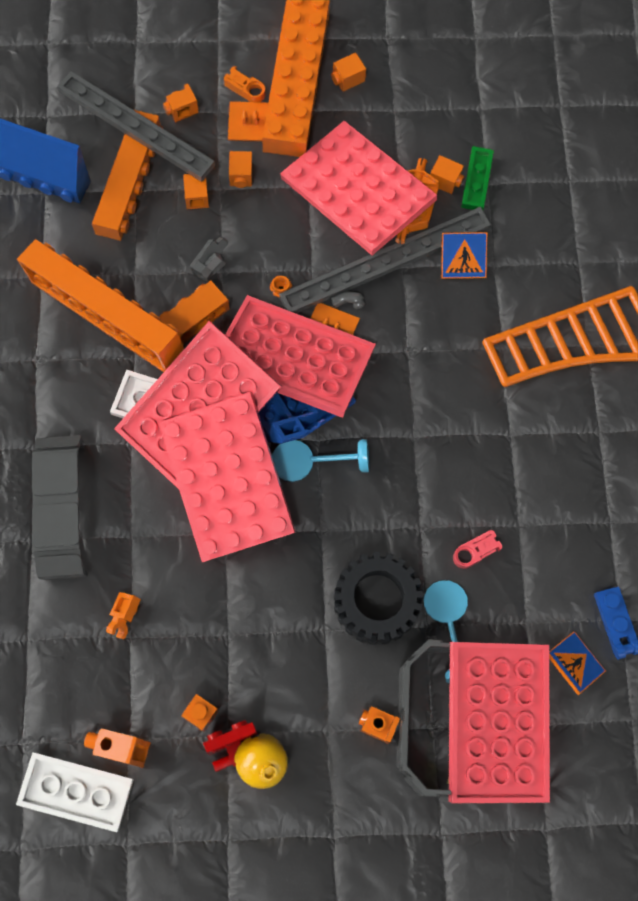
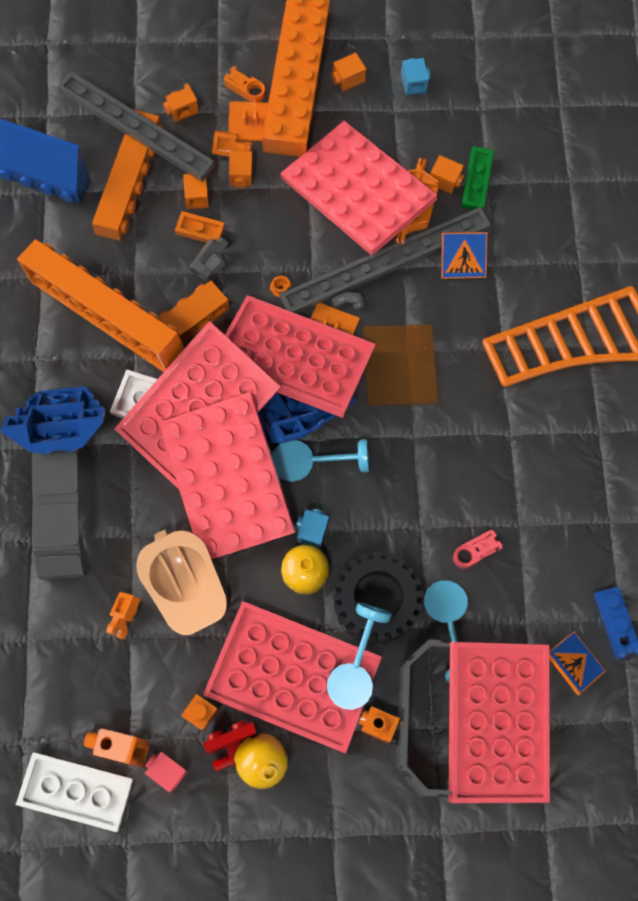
(55, 420): none -> blue wedge
(165, 771): none -> coral brick
(182, 581): none -> light nougat piece
(198, 227): none -> orange plate
(226, 142): none -> orange plate
(282, 676): none -> coral plate
(305, 569): none -> yellow cylinder
(312, 527): none -> dark azure brick
(350, 683): none -> piece
(401, 365): none -> clear orange piece
(415, 76): none -> dark azure brick

